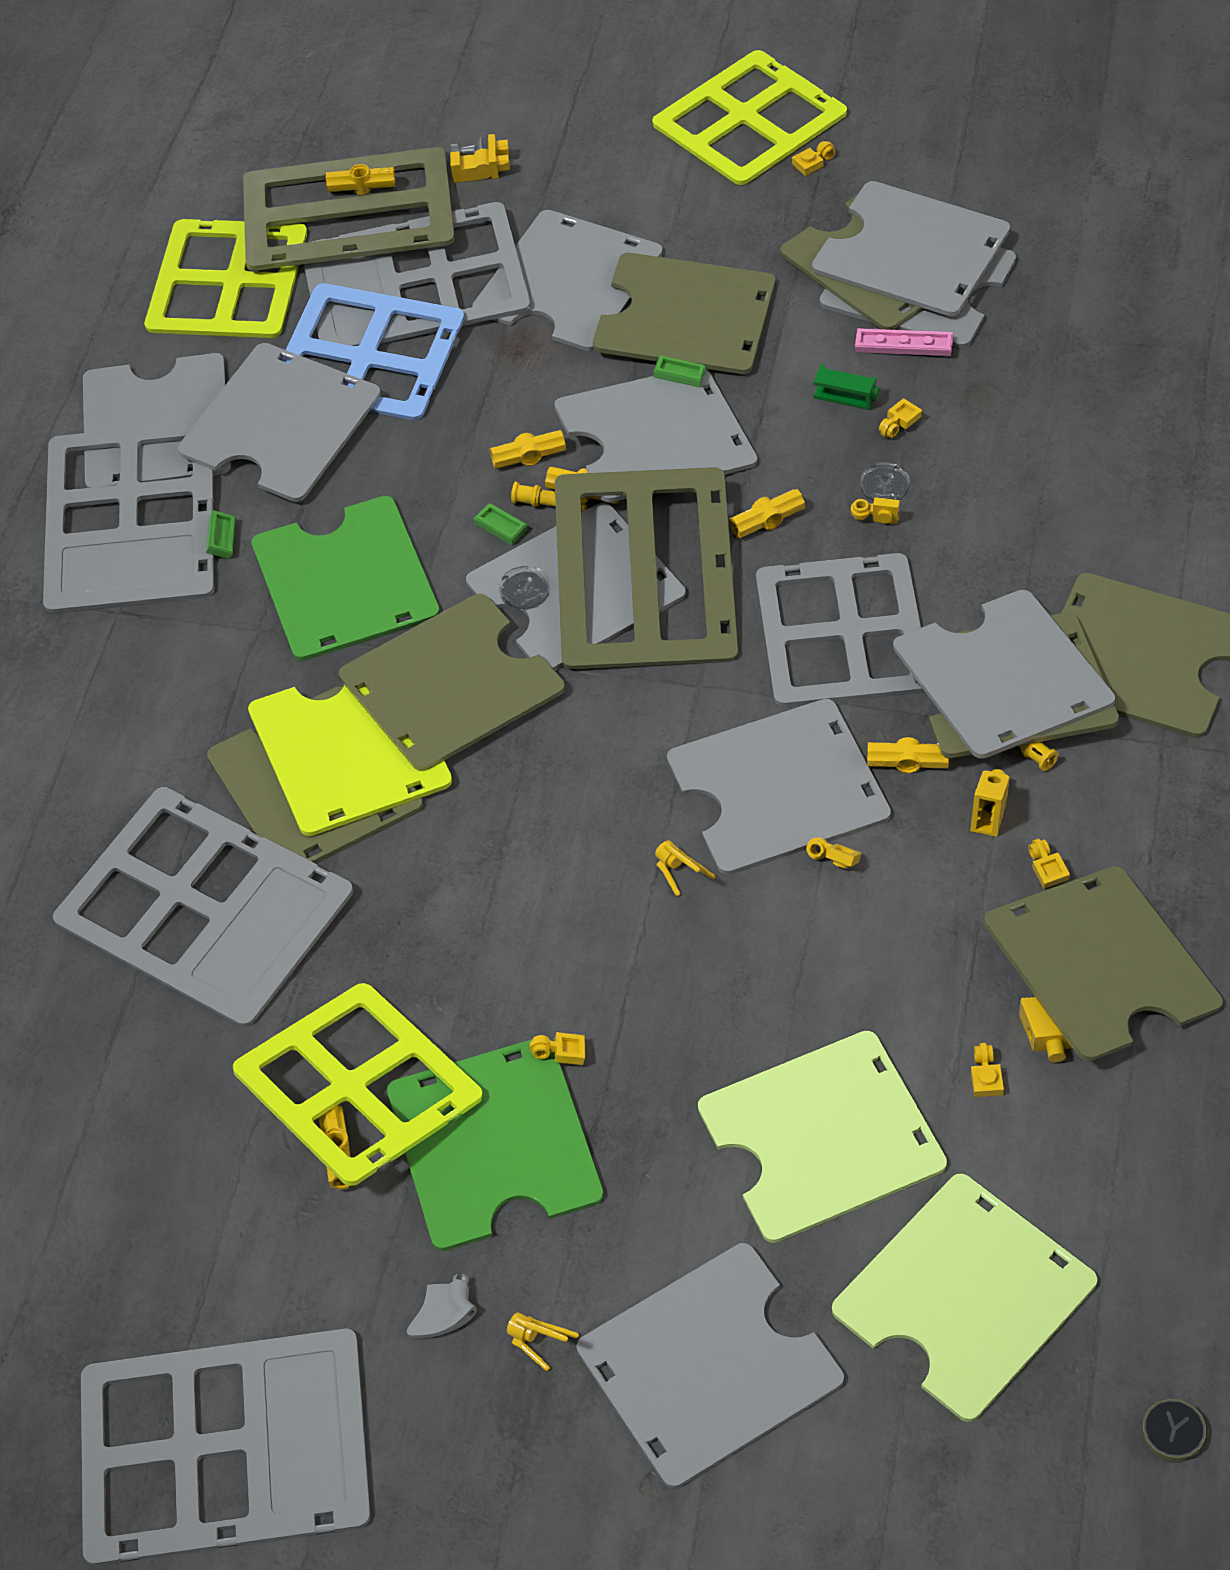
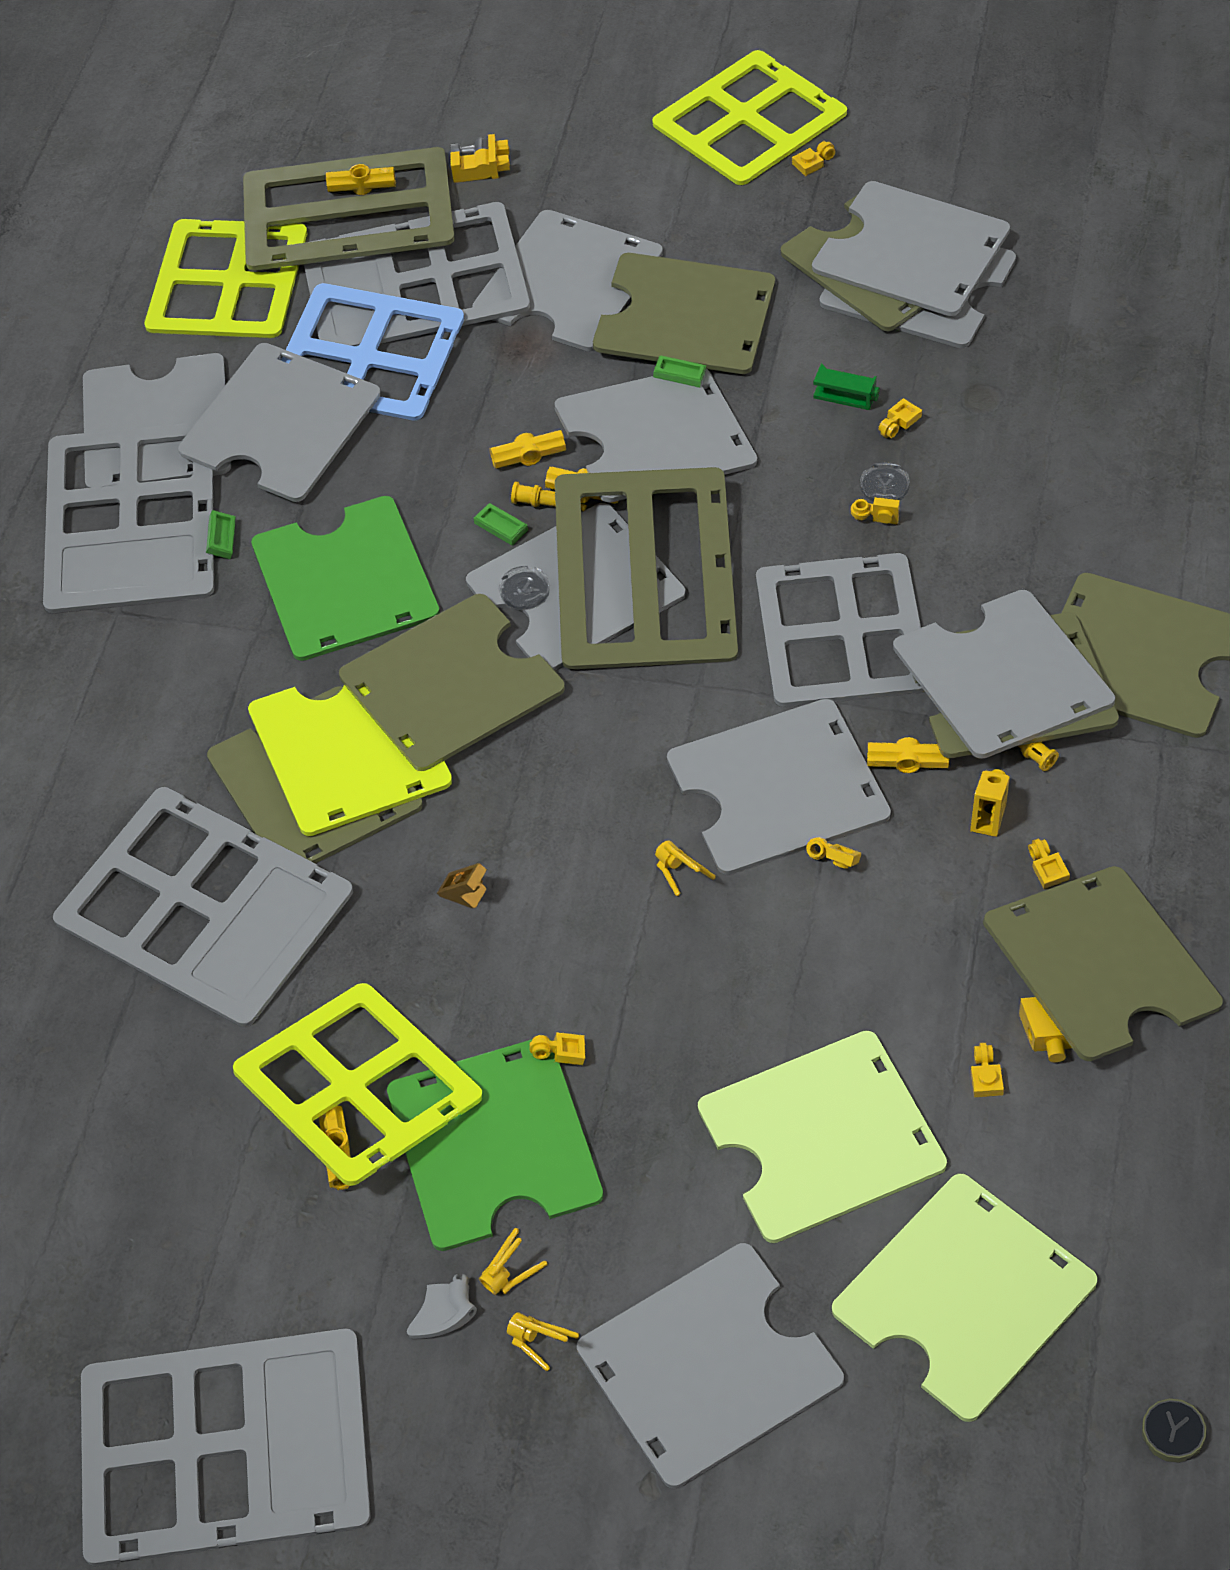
(464, 886): none -> pearl gold slope
(495, 1275): none -> yellow plant
(767, 513): yellow piece -> none
(904, 342): bright pink tile -> none

